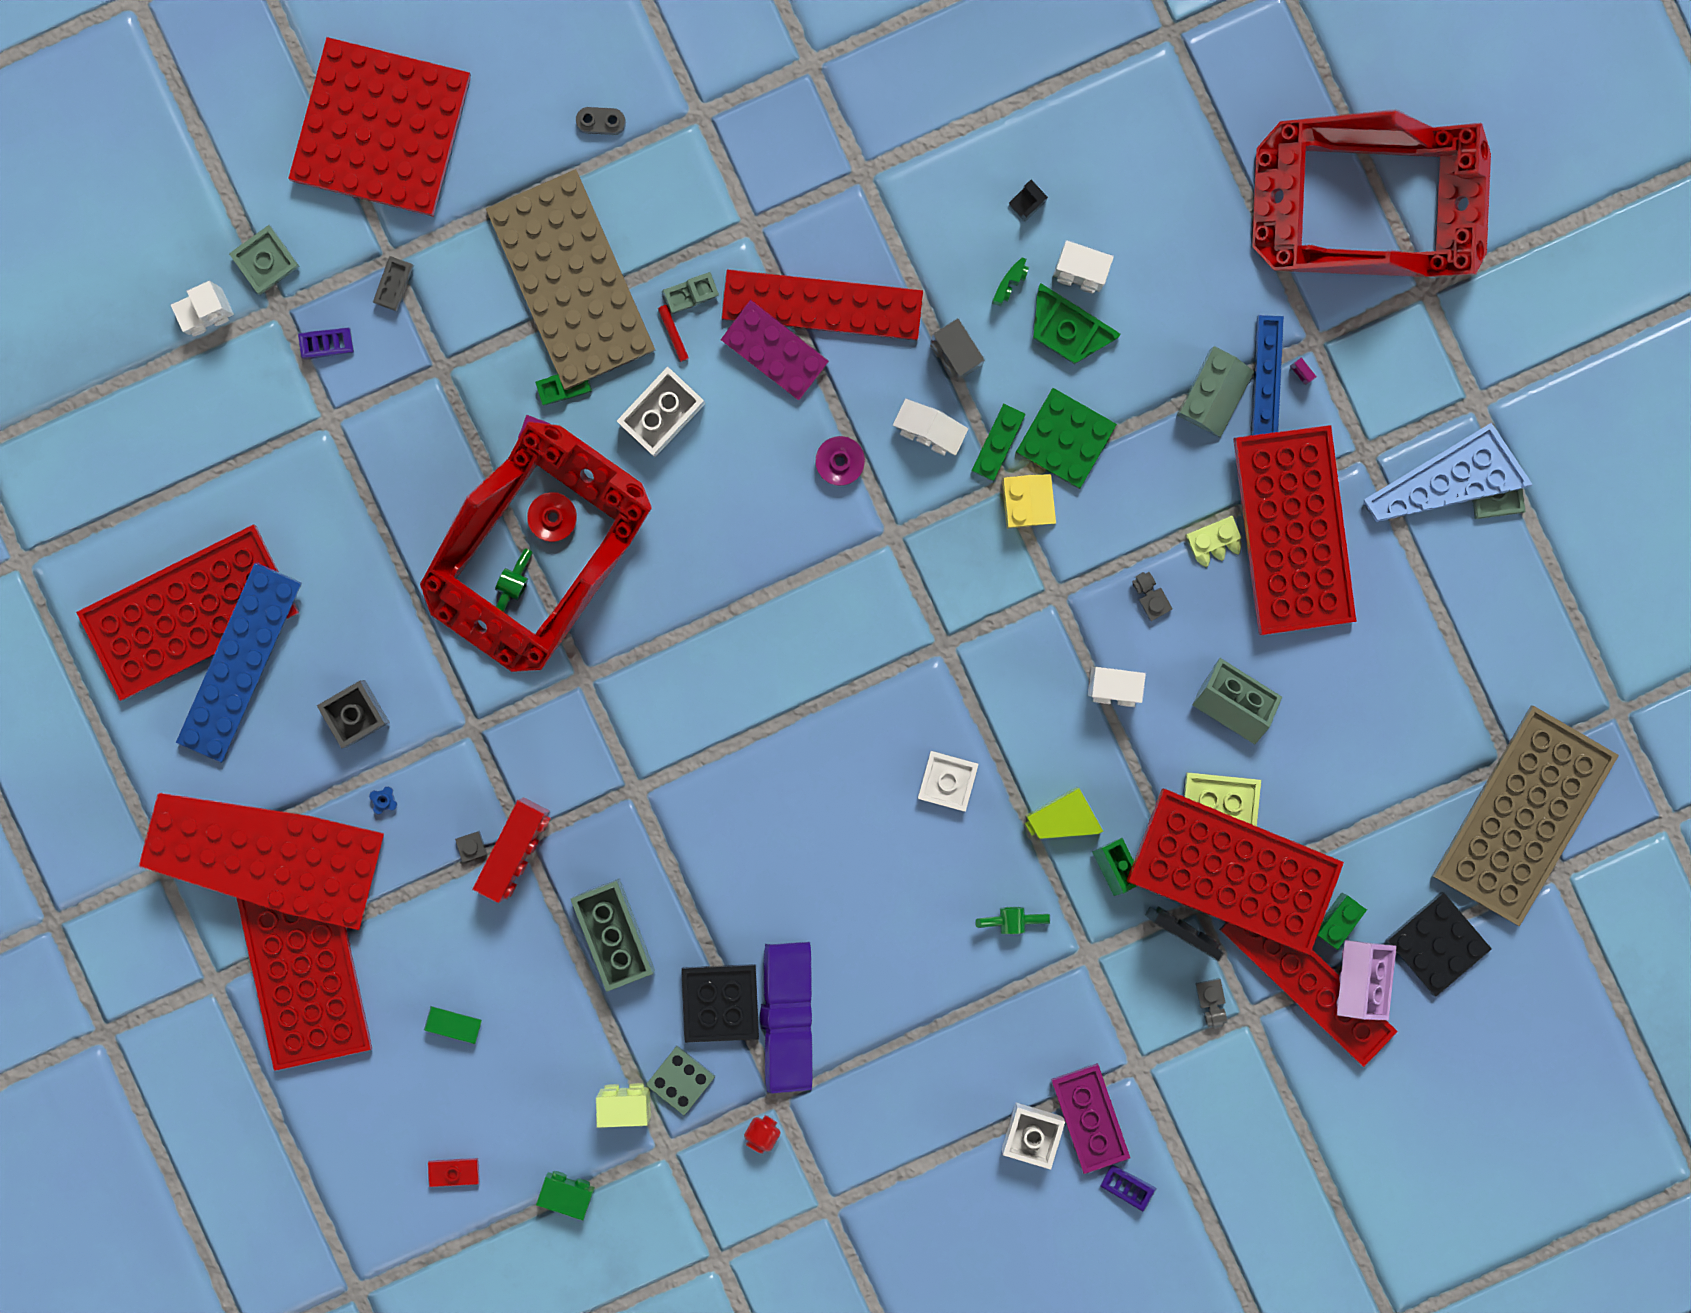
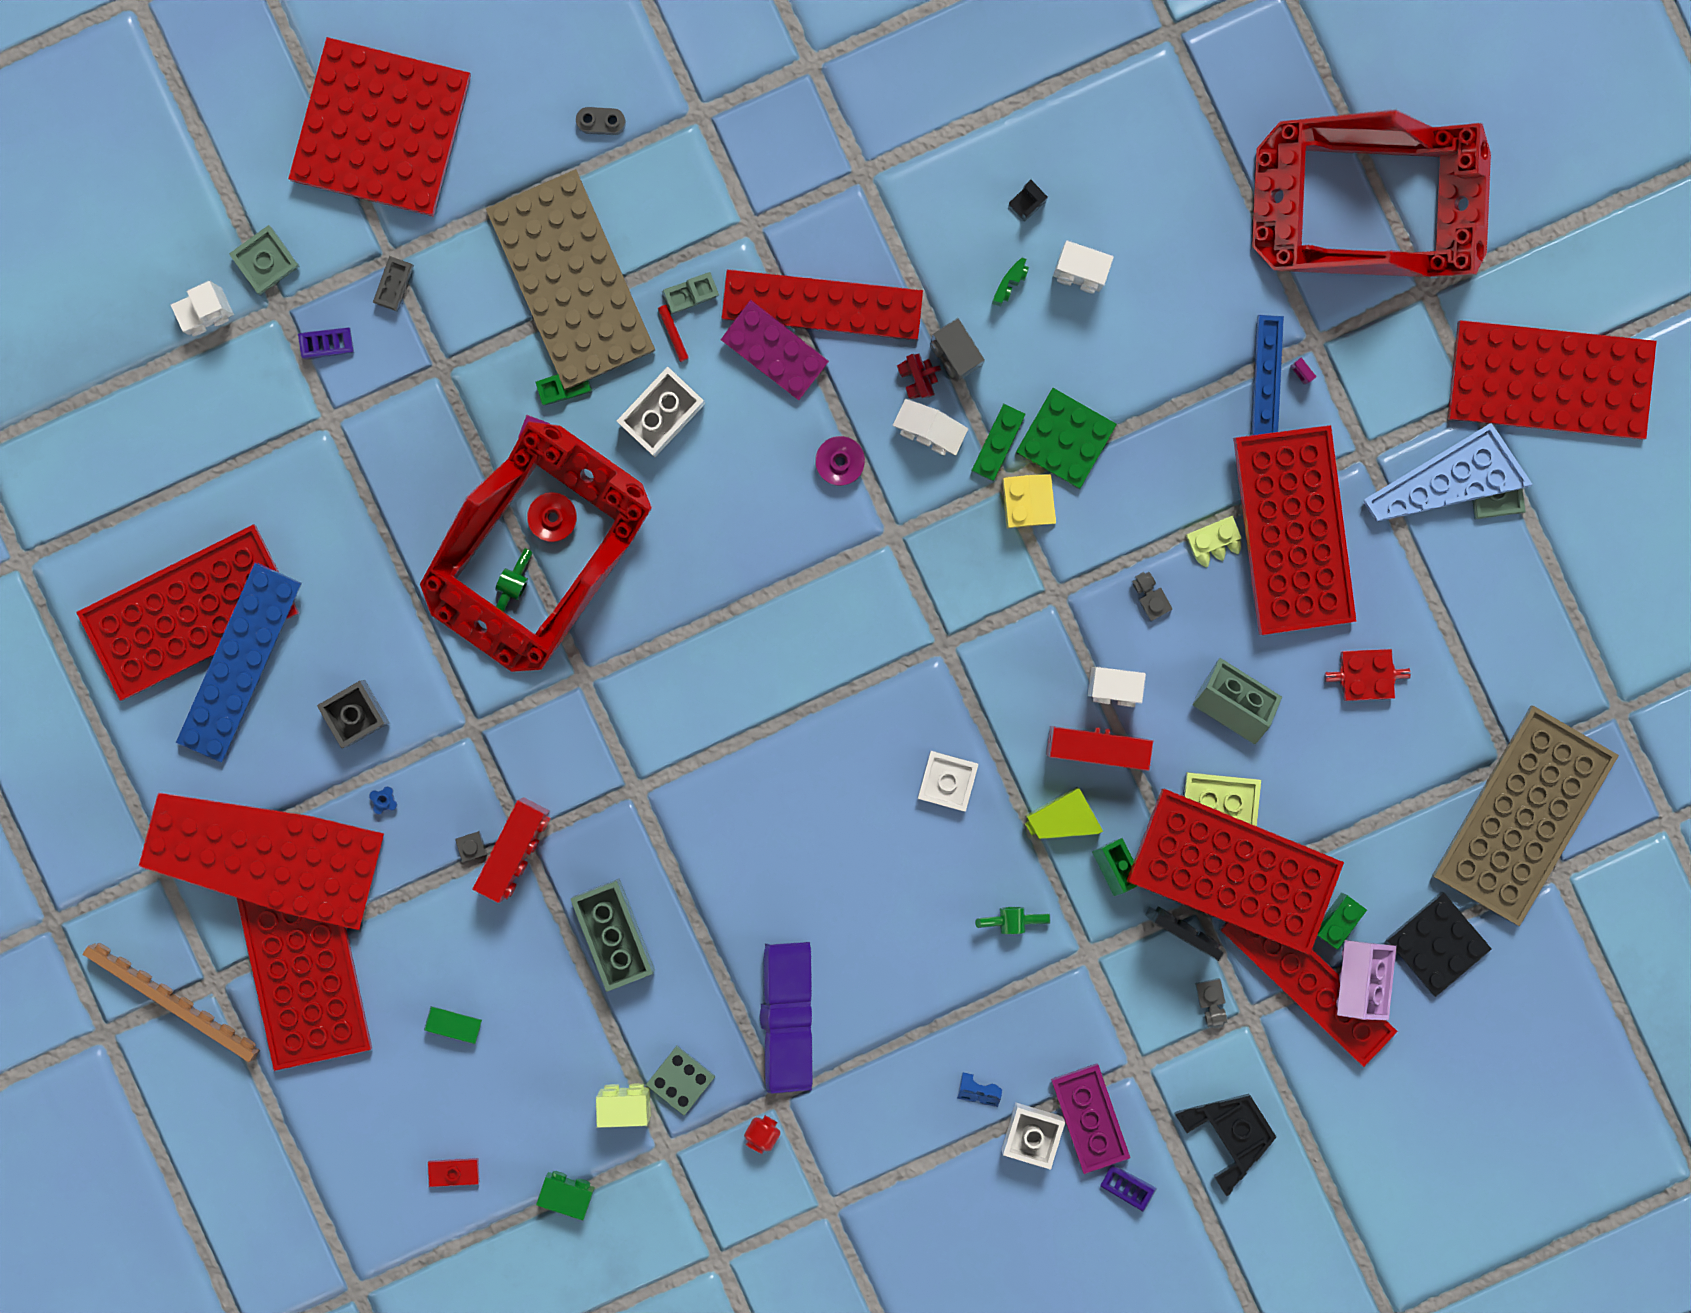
(179, 1006): none -> medium nougat plate
(720, 1003): black plate -> none
(923, 375): none -> dark red hips
(969, 1084): none -> blue piece
(1068, 327): green wing -> none
(1099, 747): none -> red brick
(1215, 391): sand green slope -> none
(1240, 1129): none -> black wing
(1367, 675): none -> red plate
(1552, 380): none -> red plate

